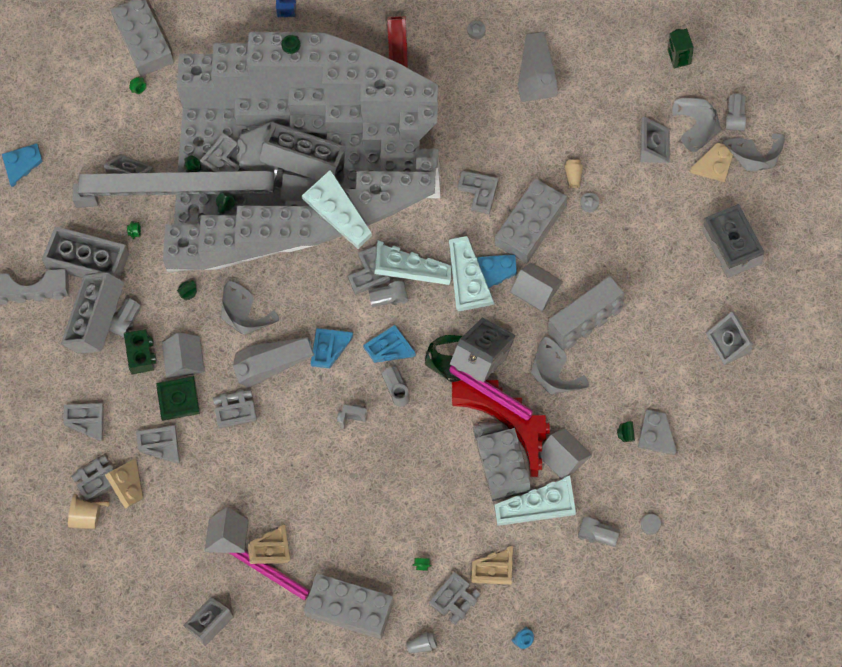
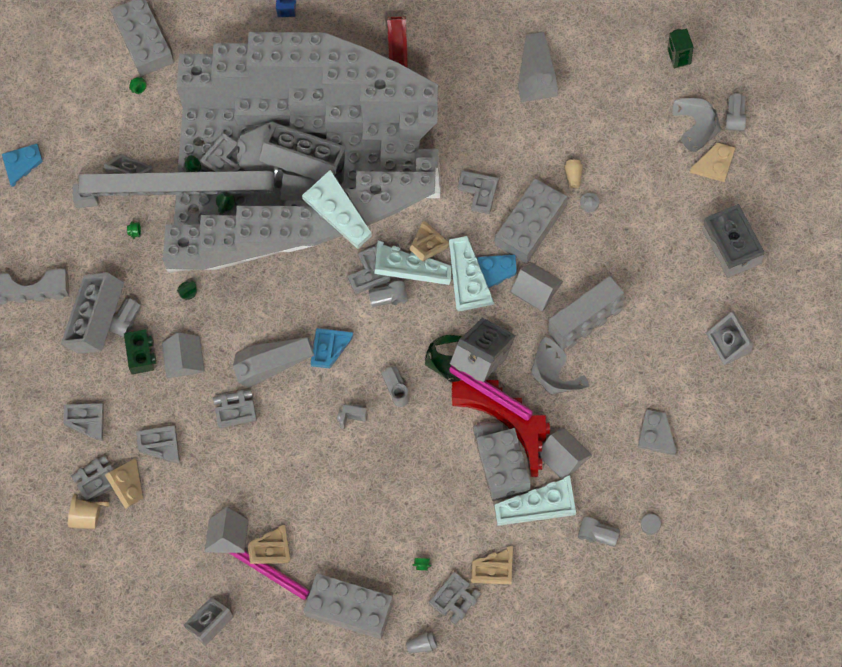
(84, 254): light grey brick -> none
(178, 398): dark green plate -> none
(236, 310): light grey piece -> none
(291, 44): dark green plate -> none
(389, 346): dark azure wing -> none
(428, 242): none -> tan wing
(476, 30): light grey tile -> none
(523, 638): dark azure plate -> none
(626, 432): dark green plate -> none
(654, 142): light grey slope -> none
(749, 155): light grey piece -> none

